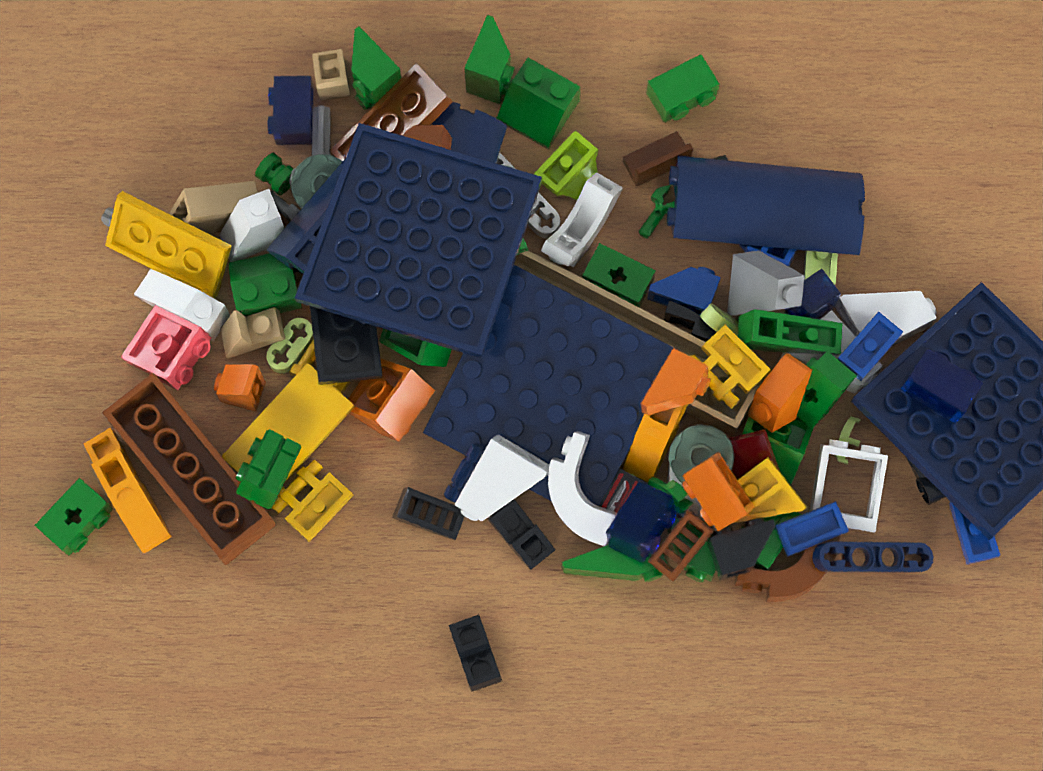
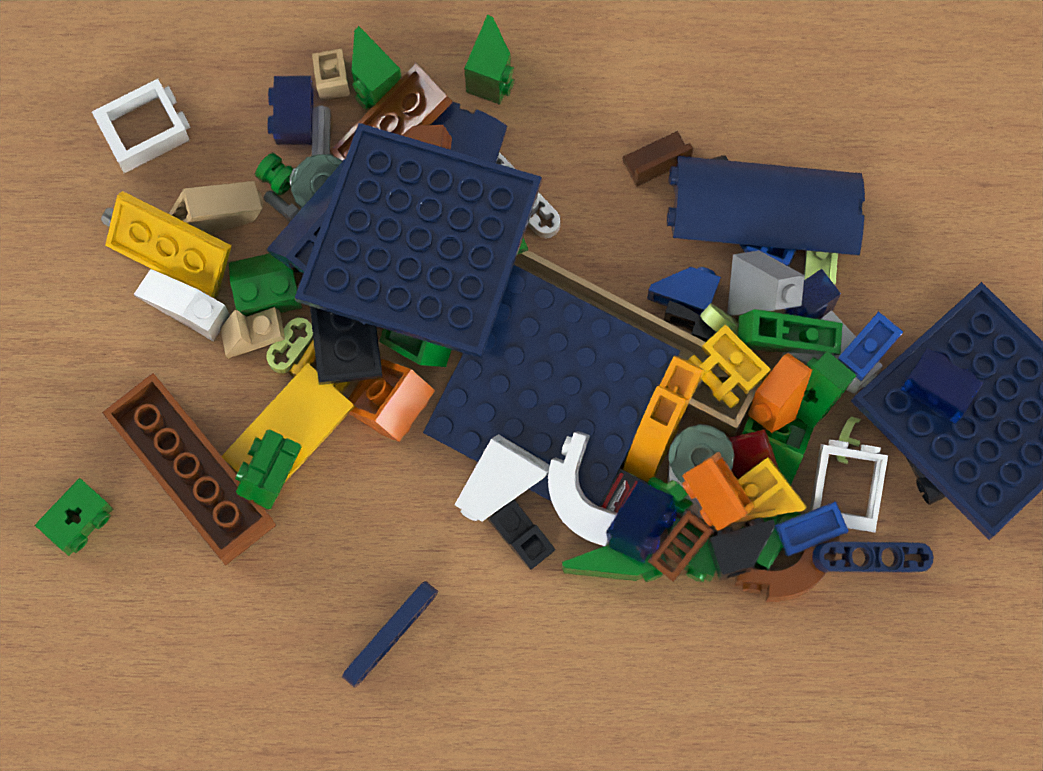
(126, 490): light orange slope -> none
(152, 147): none -> white window
(167, 347): coral plate -> none
(240, 386): orange slope -> none
(252, 226): white slope -> none
(318, 506): yellow plate -> none
(390, 634): none -> dark blue beam
(421, 498): black slope -> none
(464, 472): dark blue axle -> none
(475, 653): black slope -> none
(538, 103): green slope -> none
(569, 166): lime slope -> none
(583, 222): white arch -> none
(608, 264): green brick -> none
(658, 213): green bar -> none
(676, 383): orange slope -> none
(683, 89): green brick -> none
(904, 309): white slope -> none
(973, 543): blue plate -> none

